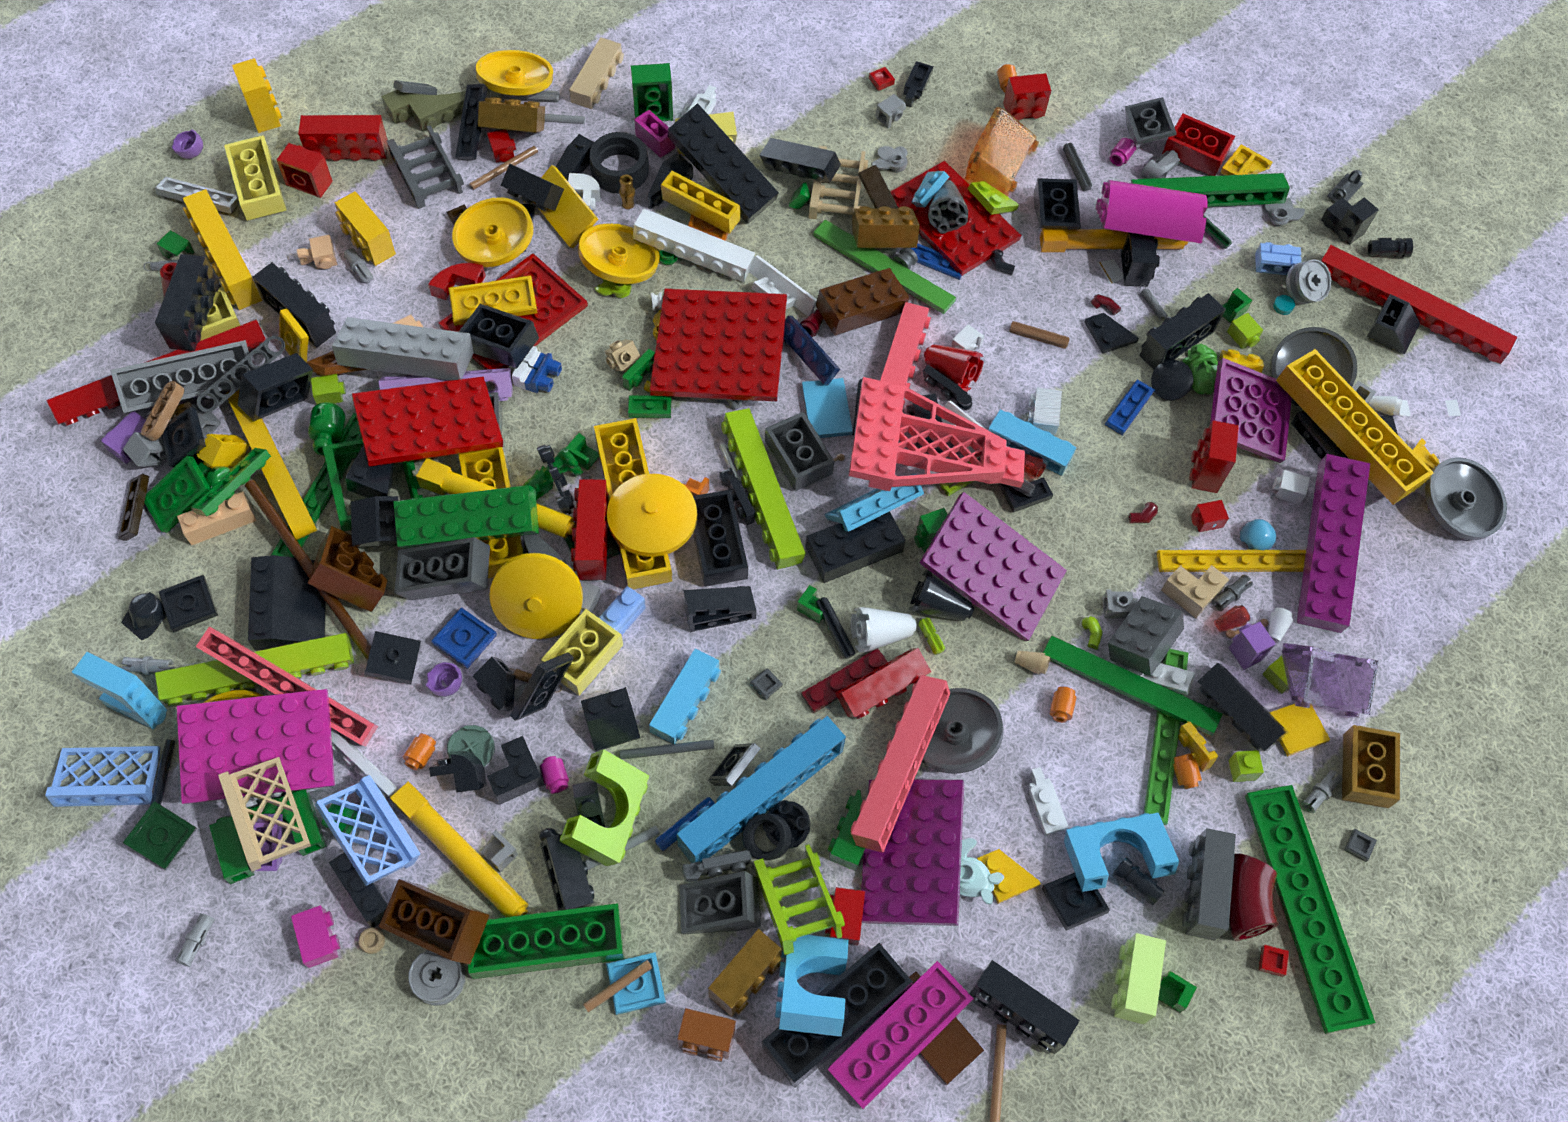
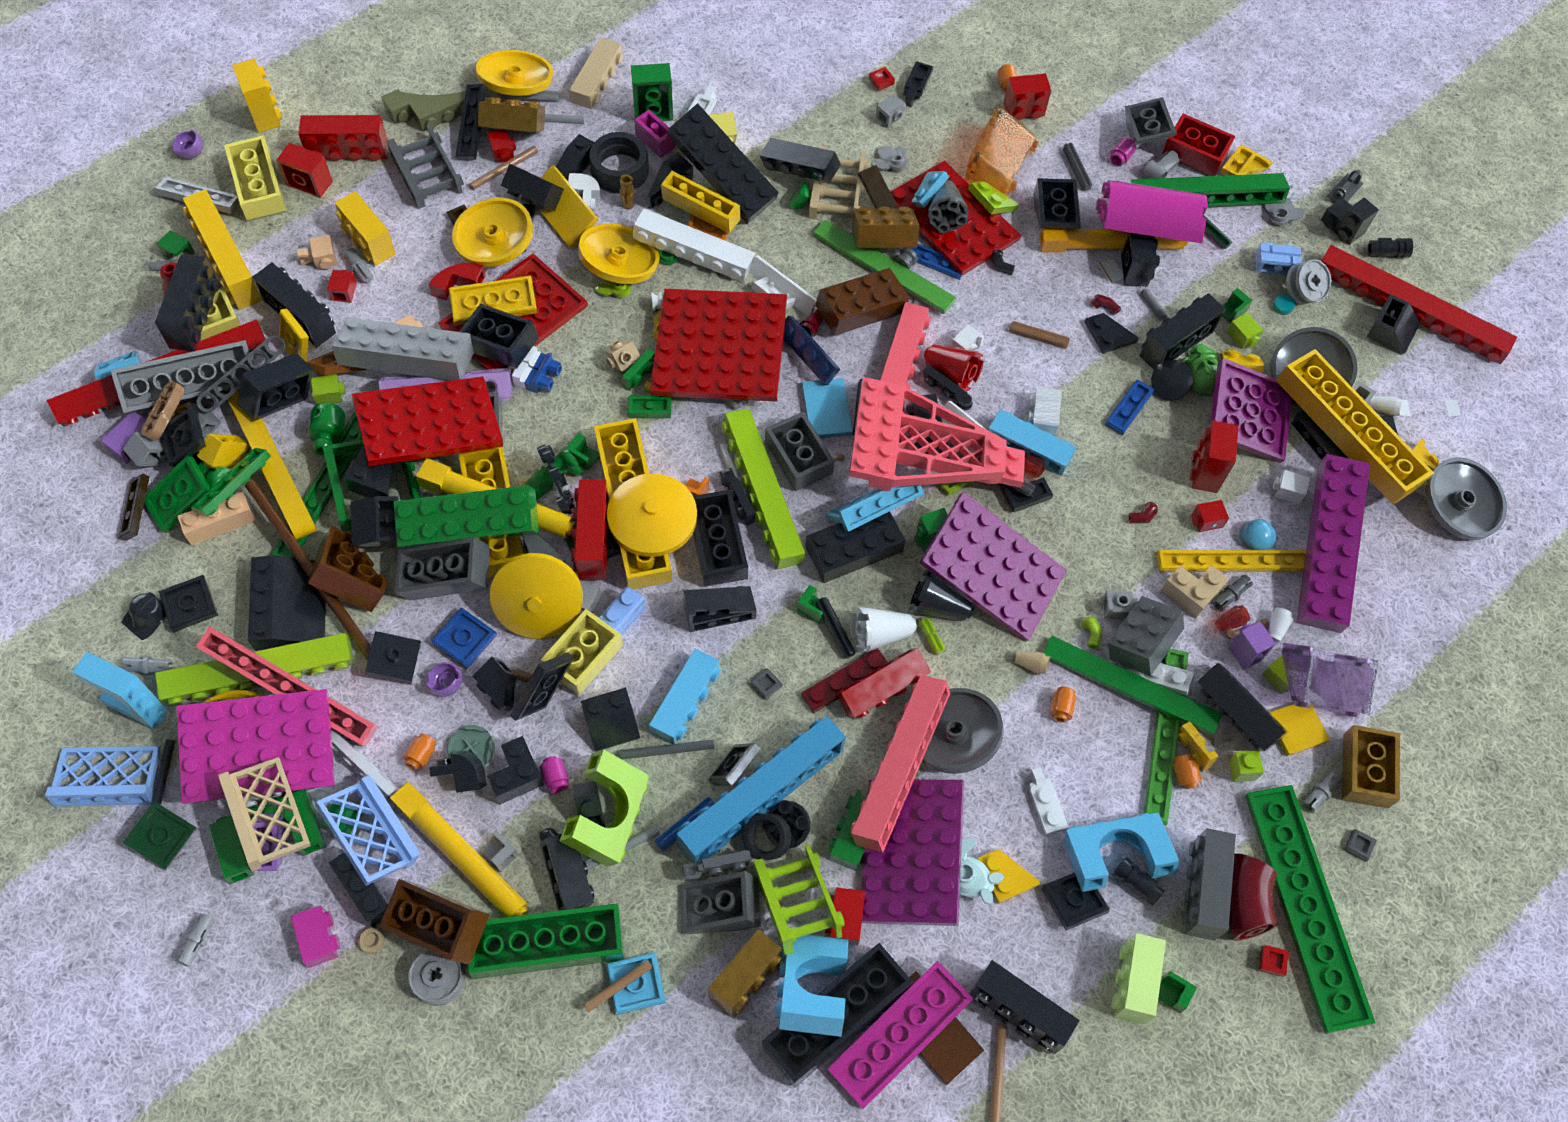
(103, 370): none -> medium azure tile
(342, 286): none -> red brick
(413, 87): dark grey tile -> none
(706, 1035): dark orange brick -> none

